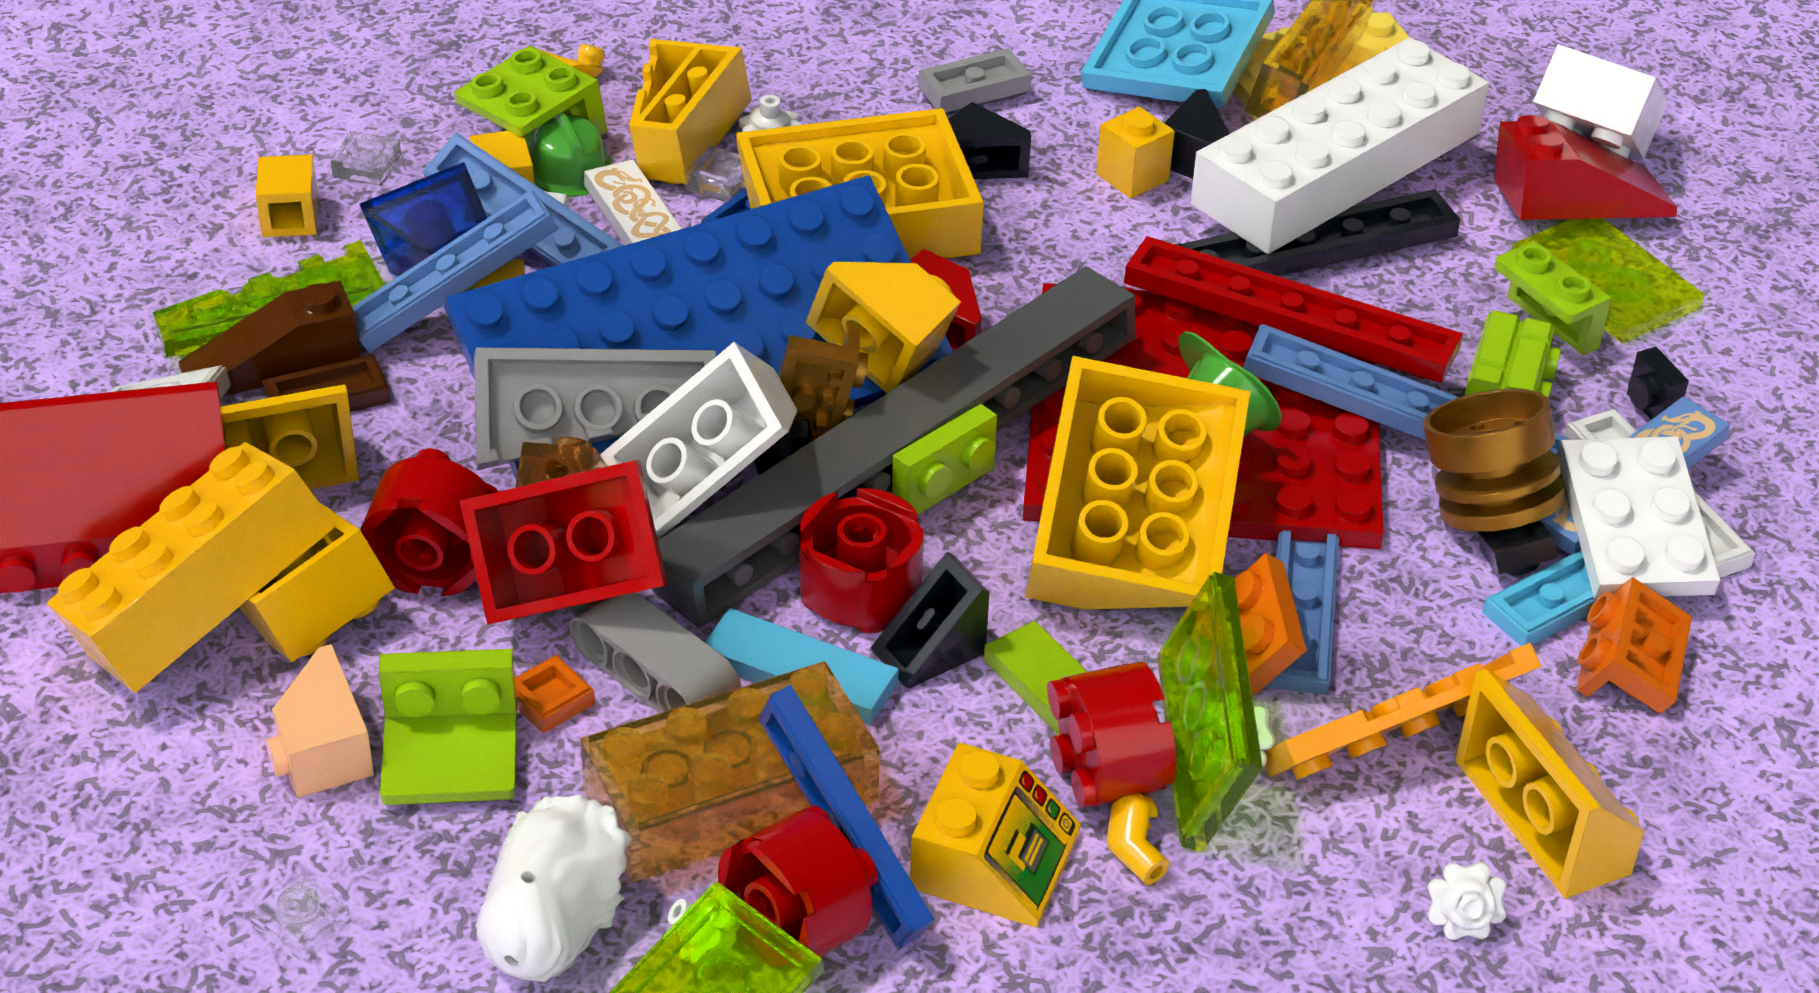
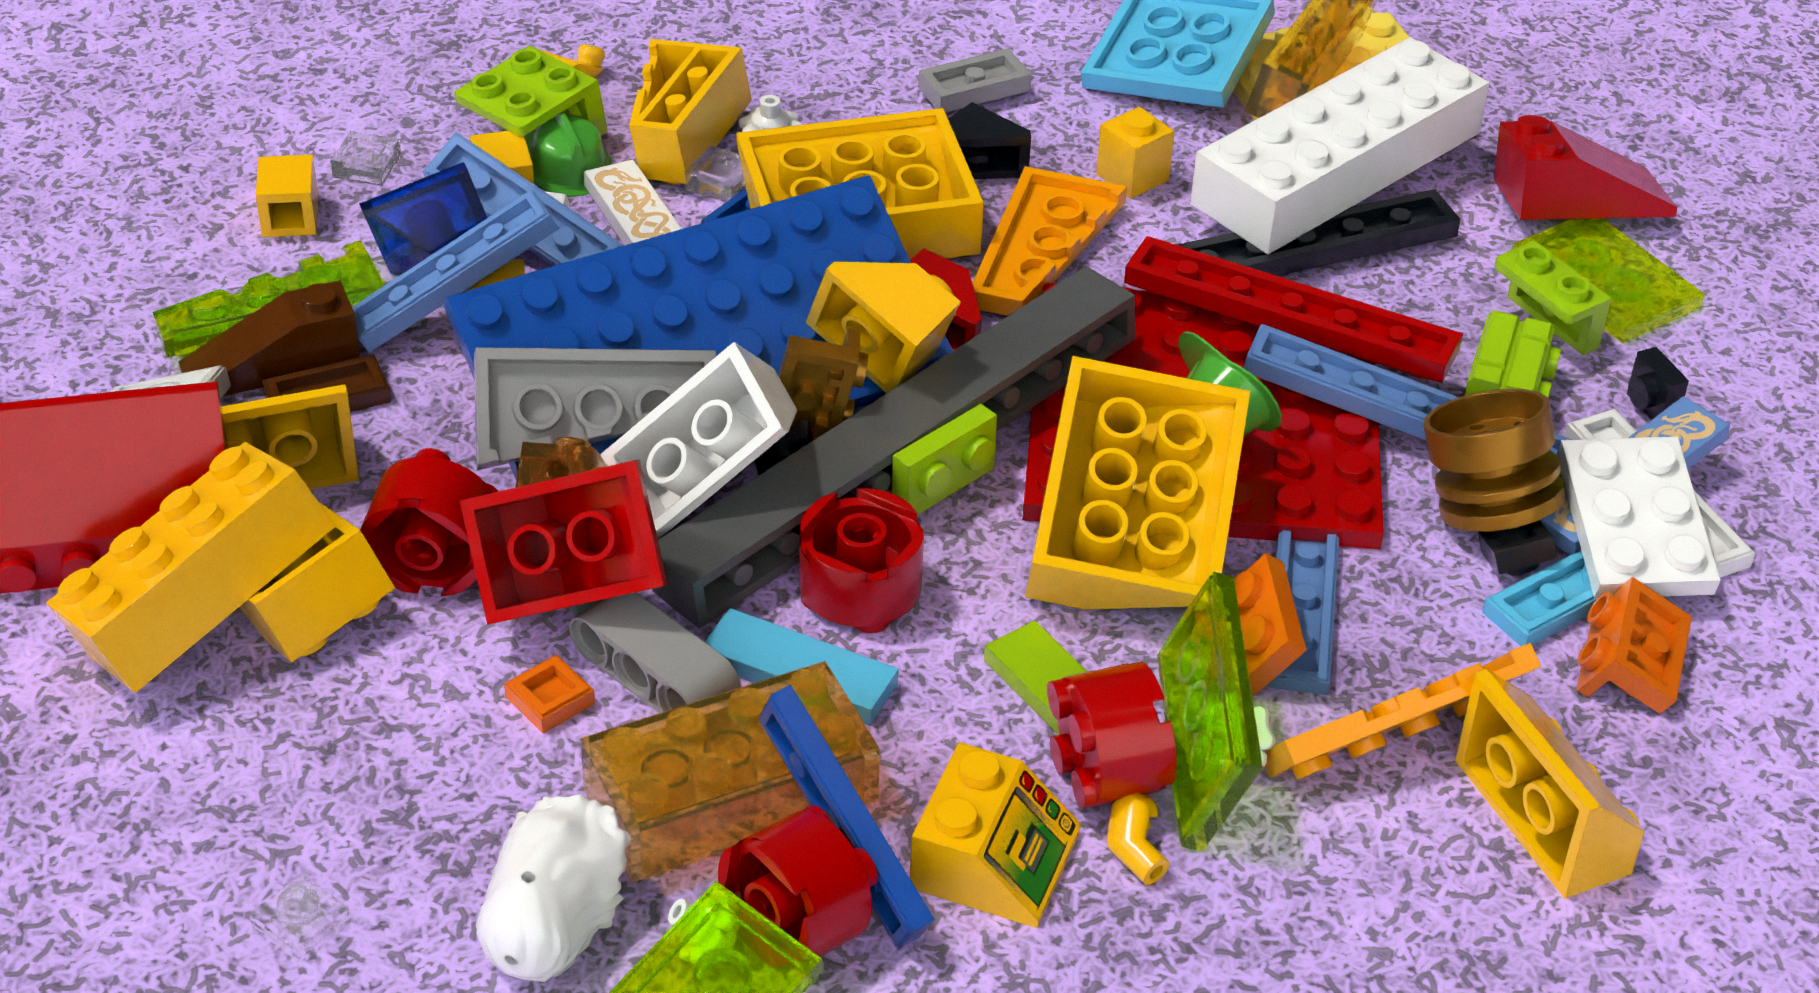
(319, 729): light nougat slope -> none
(448, 726): lime bracket -> none
(938, 625): black slope -> none
(1041, 235): none -> light orange wing
(1195, 127): black slope -> none
(1466, 900): white plant -> none
(1601, 101): white brick -> none

